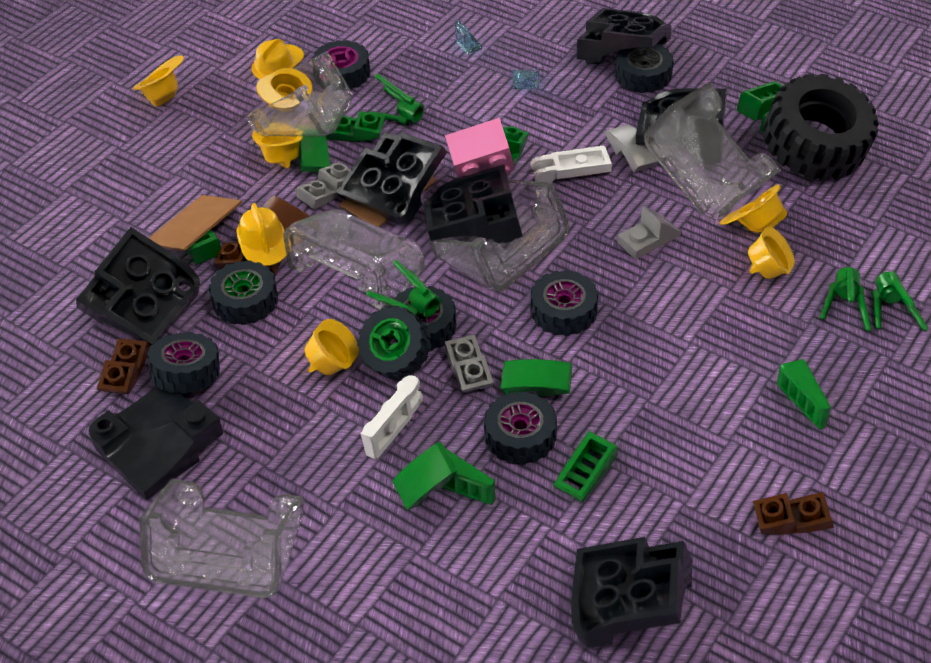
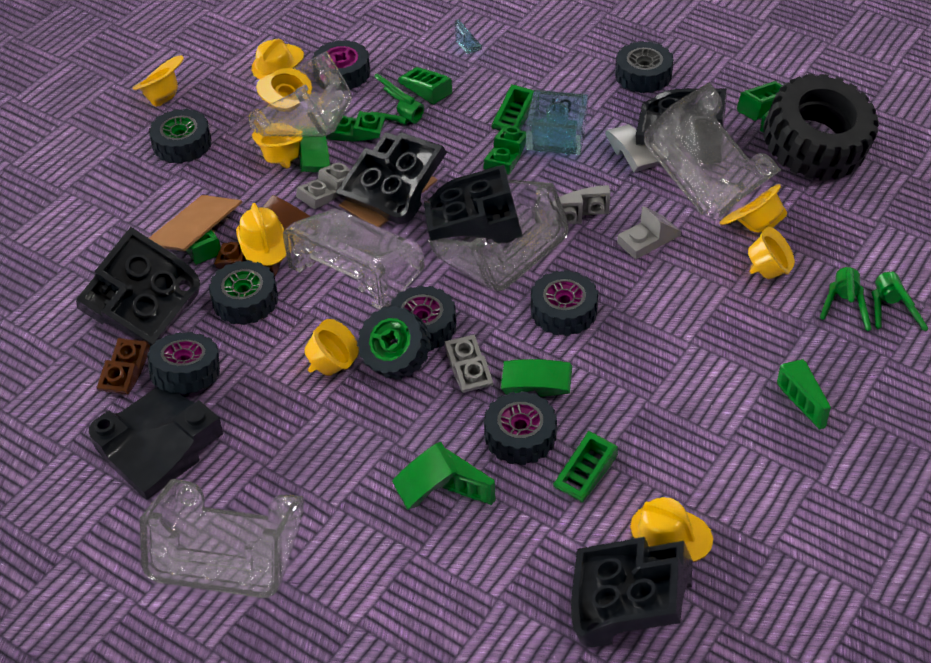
(180, 136): none -> black wheel
(392, 417): white hinge -> none
(422, 298): green plant -> none
(427, 84): none -> green slope
(480, 148): bright pink brick -> none
(514, 94): none -> green slope
(525, 79): clear light blue slope -> none
(556, 122): none -> clear light blue brick
(571, 164): white hinge -> none
(586, 202): none -> light grey slope
(618, 30): black slope -> none
(668, 522): none -> yellow piece
(793, 516): reddish brown slope -> none

